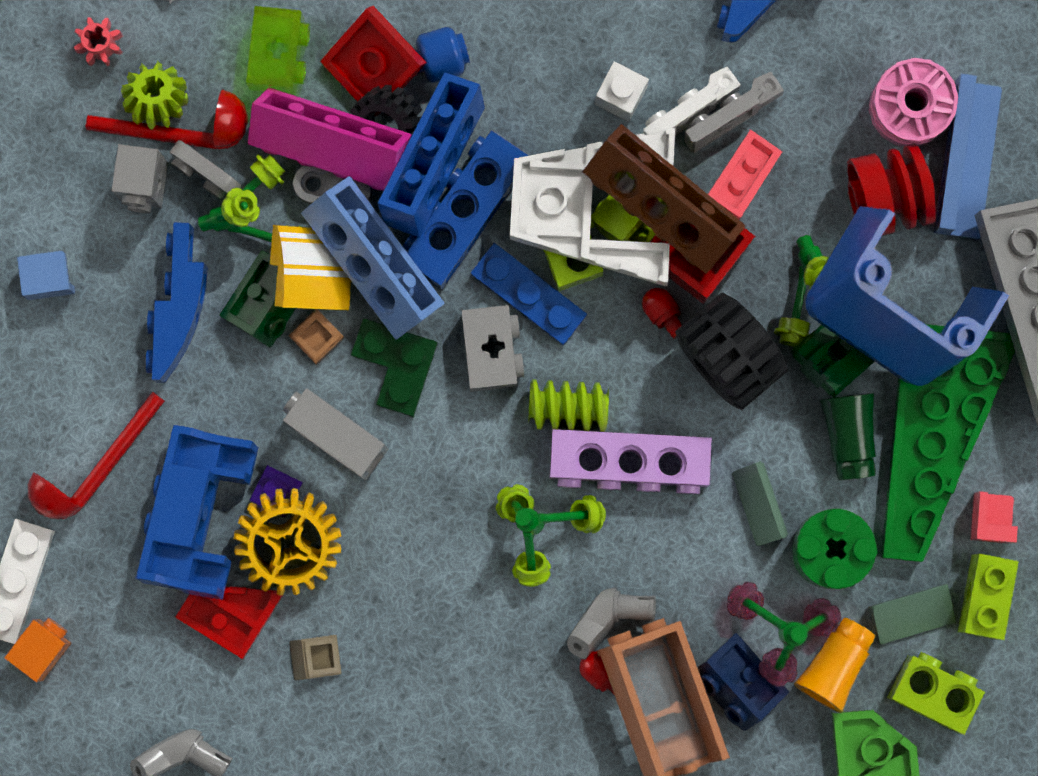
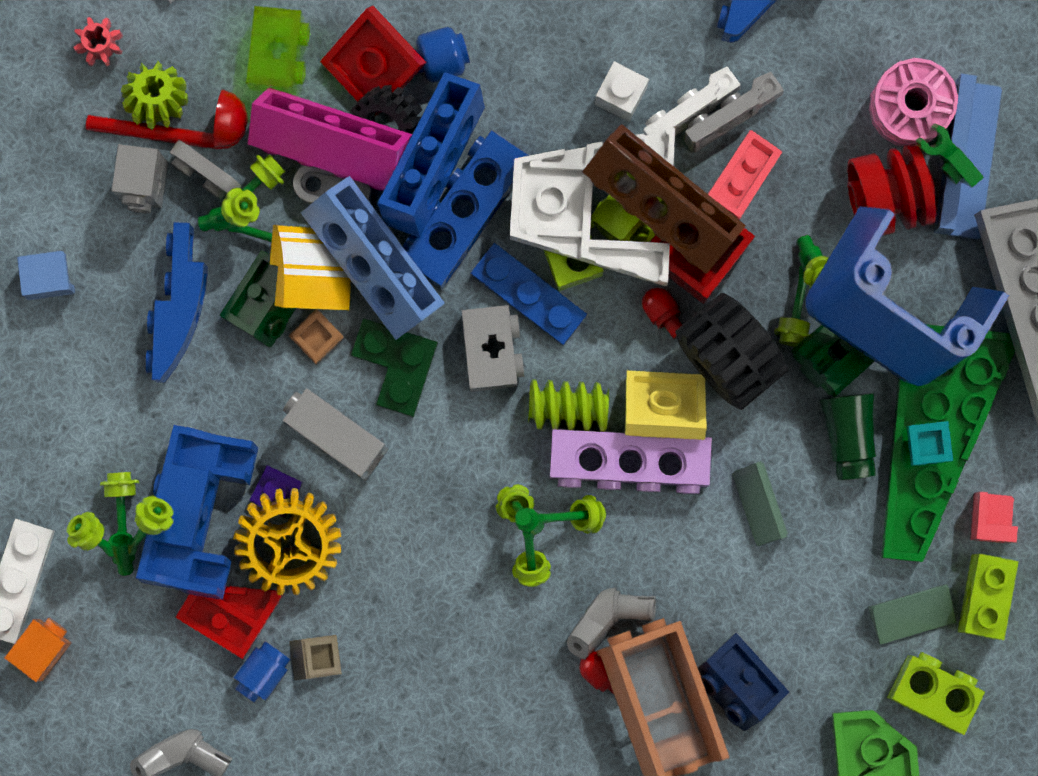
(55, 504): red piece -> none
(151, 517): none -> lime plant
(261, 672): none -> blue brick
(665, 405): none -> light yellow plate
(779, 663): clear pink plant -> none
(837, 665): light orange plant -> none
(856, 552): green brick -> none
(929, 443): none -> teal plate
(956, 163): none -> green plate

